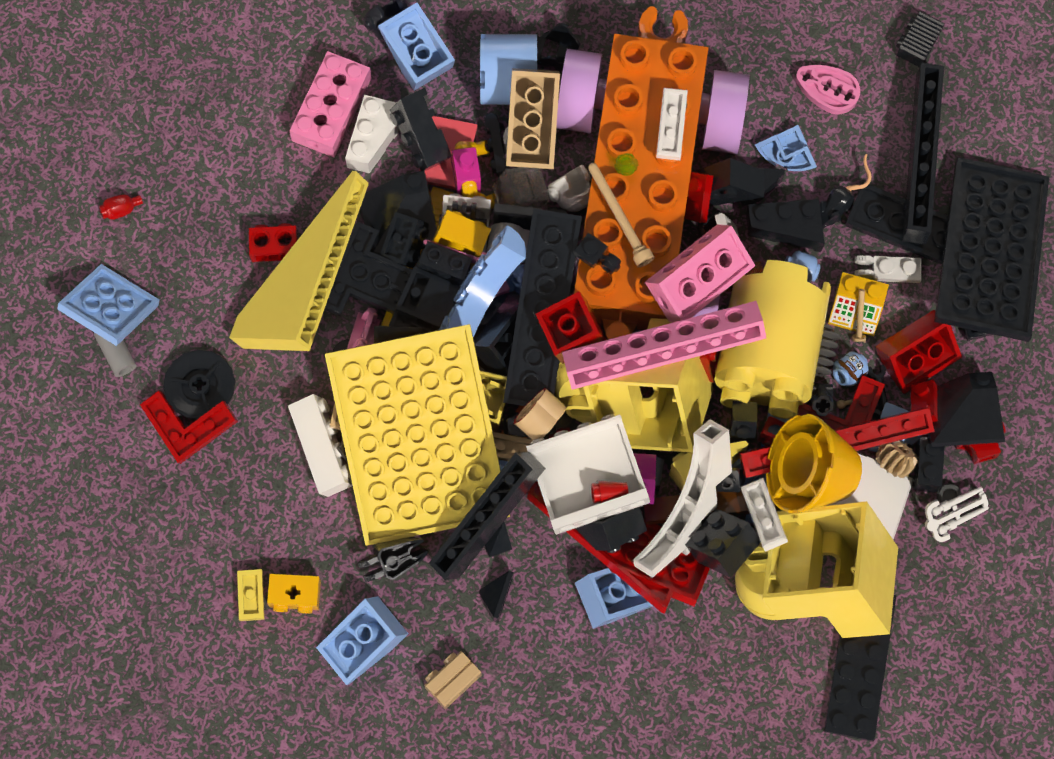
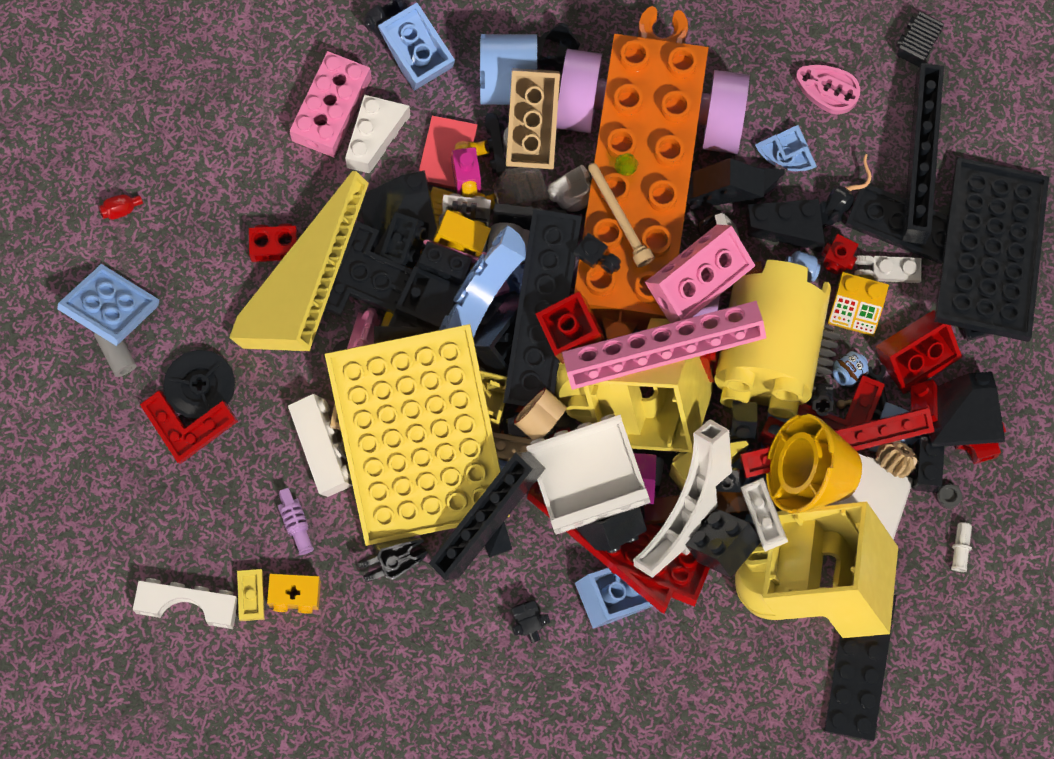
(155, 598): none -> white arch
(295, 521): none -> lavender hinge
(362, 639): light blue slope -> none
(419, 131): black wedge -> none
(452, 679): tan brick -> none
(495, 594): black slope -> none
(528, 620): none -> black piece
(608, 490): red cone -> none
(671, 124): white tile -> none
(698, 197): red plate -> none
(840, 255): none -> red brick
(859, 337): tan piece -> none
(933, 509): white piece -> none
(961, 547): none -> white axle

